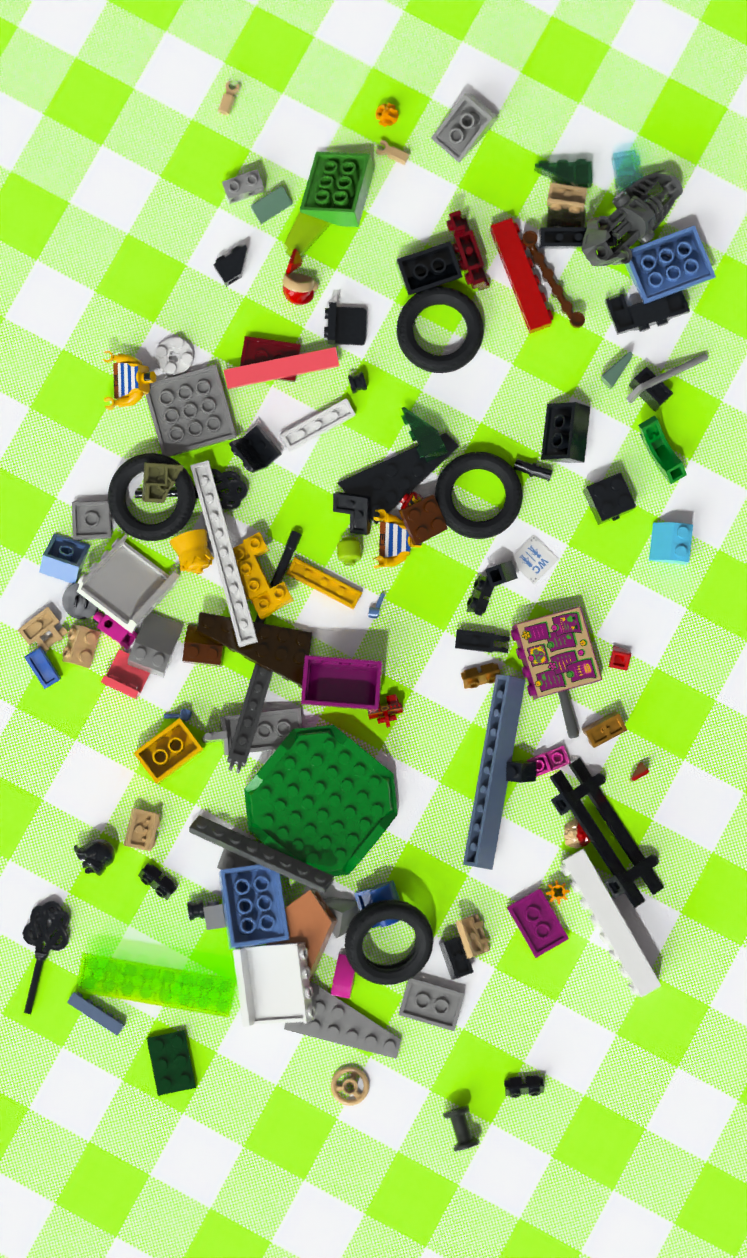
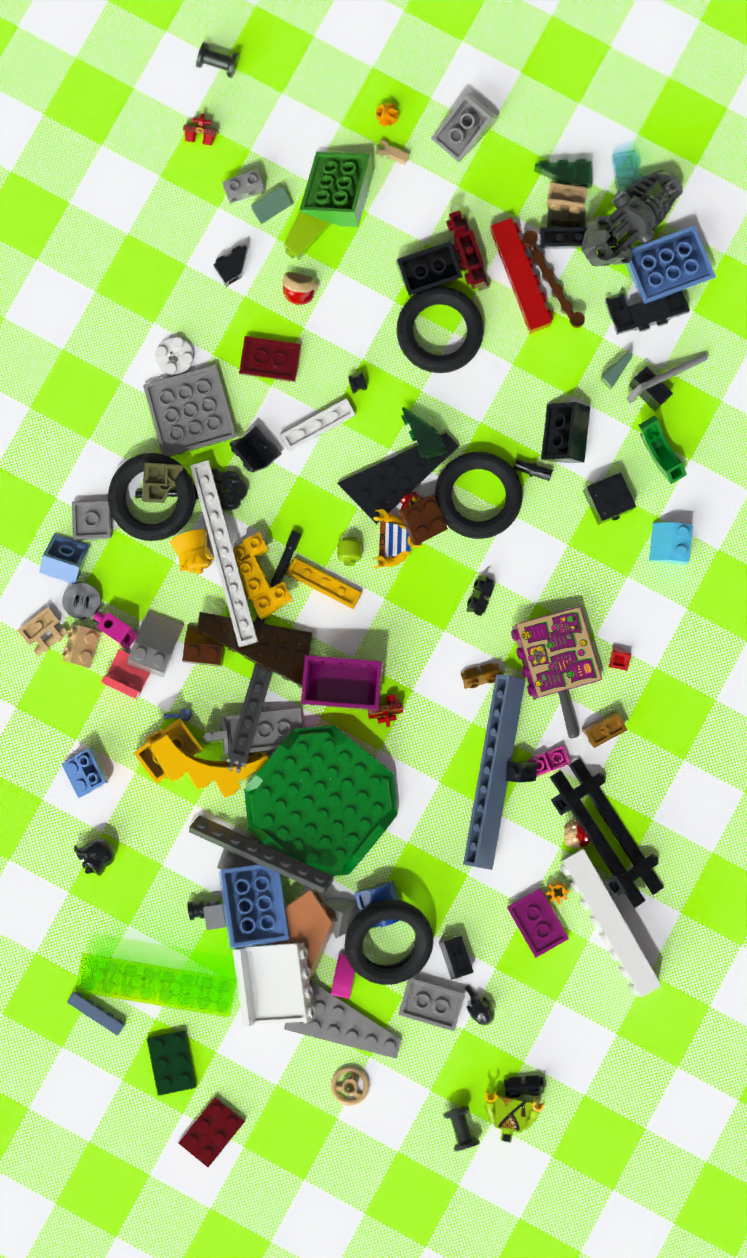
(41, 956): black piece -> none
(42, 667): blue tile -> none
(85, 772): none -> medium blue brick
(126, 585): white panel -> none
(130, 380): torso -> none
(142, 829): tan bracket -> none
(150, 876): black hinge -> none
(192, 130): none -> red hips
(201, 771): none -> yellow arch
(211, 1132): none -> dark red plate
(217, 59): none -> pearl dark grey piece
(227, 99): tan bar -> none
(281, 368): coral tile -> none
(294, 262): red slope -> none
(345, 325): black bracket -> none
(359, 509): black plate -> none
(374, 612): medium blue hand -> none
(473, 936): tan plate -> none
(479, 641): black hinge -> none
(480, 1010): none -> black piece
(501, 573): black brick -> none
(511, 1114): none -> lime torso
(533, 559): white sticker -> none
(640, 771): red slope -> none

